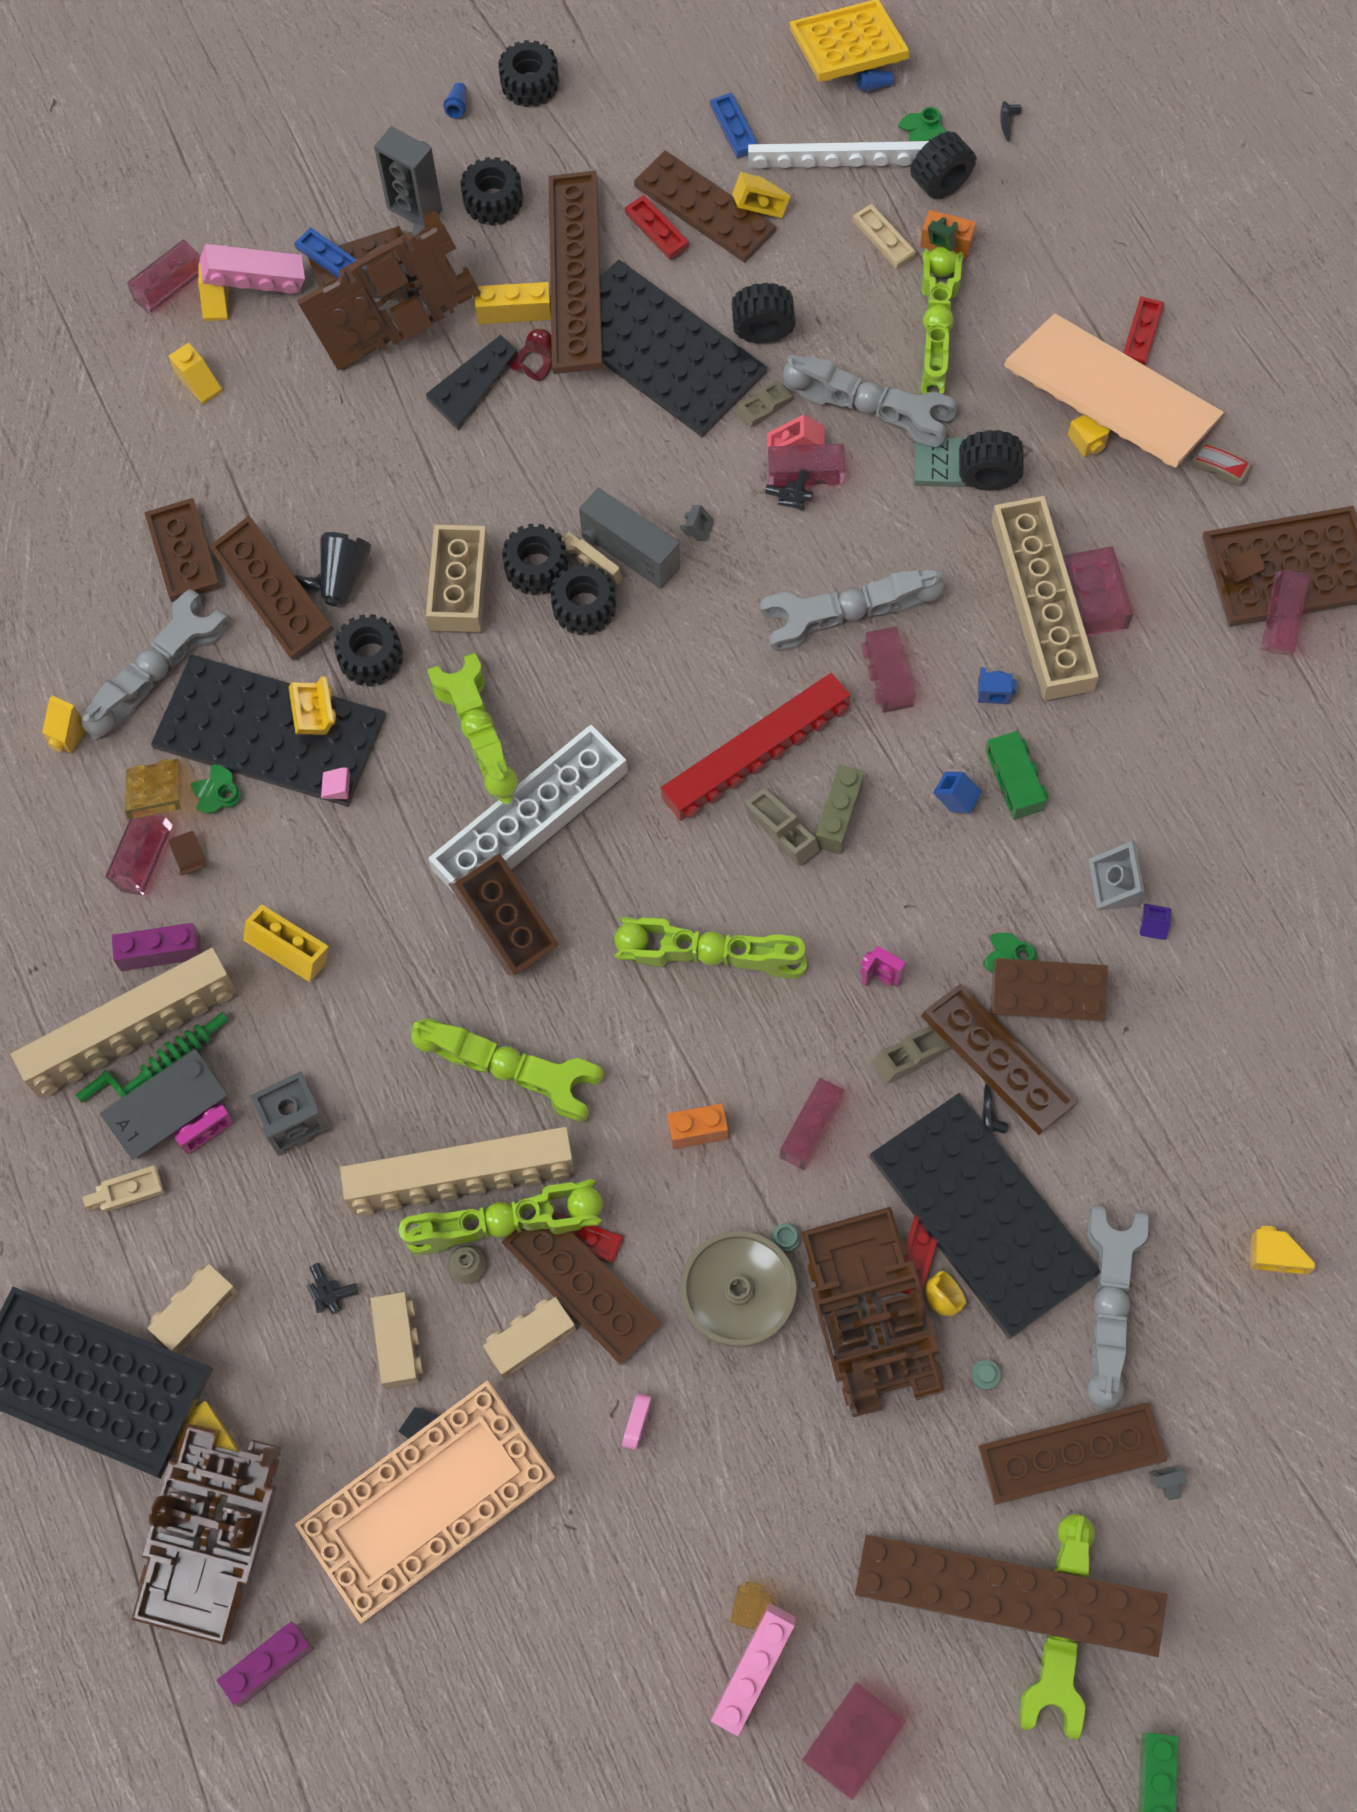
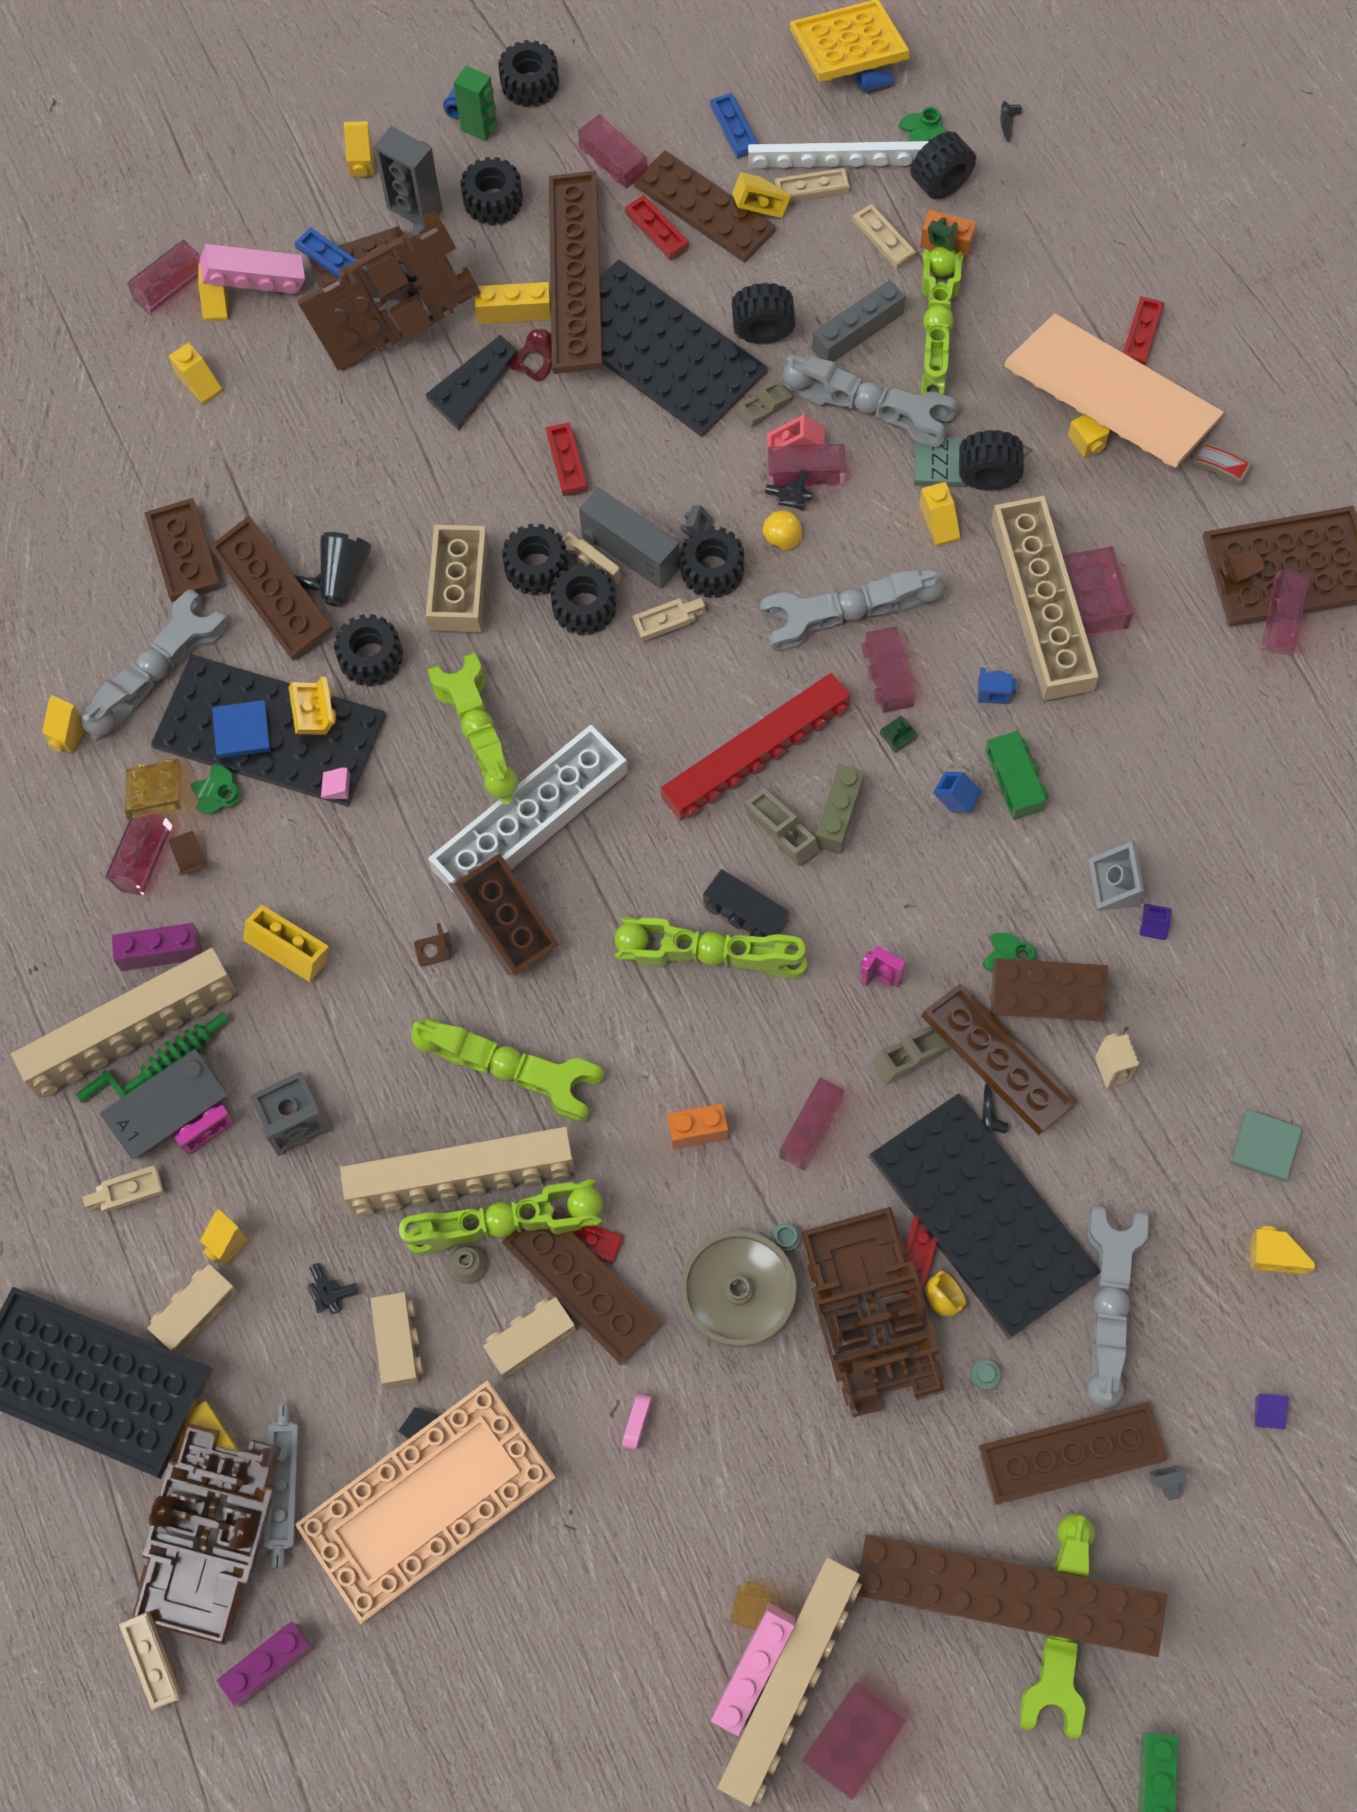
(150, 1660): none -> tan tile
(222, 1239): none -> yellow slope
(241, 729): none -> blue tile
(280, 1525): none -> light grey plate
(359, 149): none -> yellow slope
(441, 941): none -> reddish brown bracket
(475, 103): none -> green brick
(566, 459): none -> red plate
(611, 151): none -> clear pink brick
(667, 617): none -> tan hinge
(712, 580): none -> black tyre
(744, 906): none -> black brick
(783, 530): none -> yellow hair
(787, 1684): none -> tan brick
(814, 184): none -> tan tile
(858, 322): none -> dark grey brick
(898, 734): none -> dark green tile
(940, 513): none -> yellow slope
(1116, 1060): none -> tan brick
(1266, 1145): none -> sand green tile
(1271, 1411): none -> dark purple slope

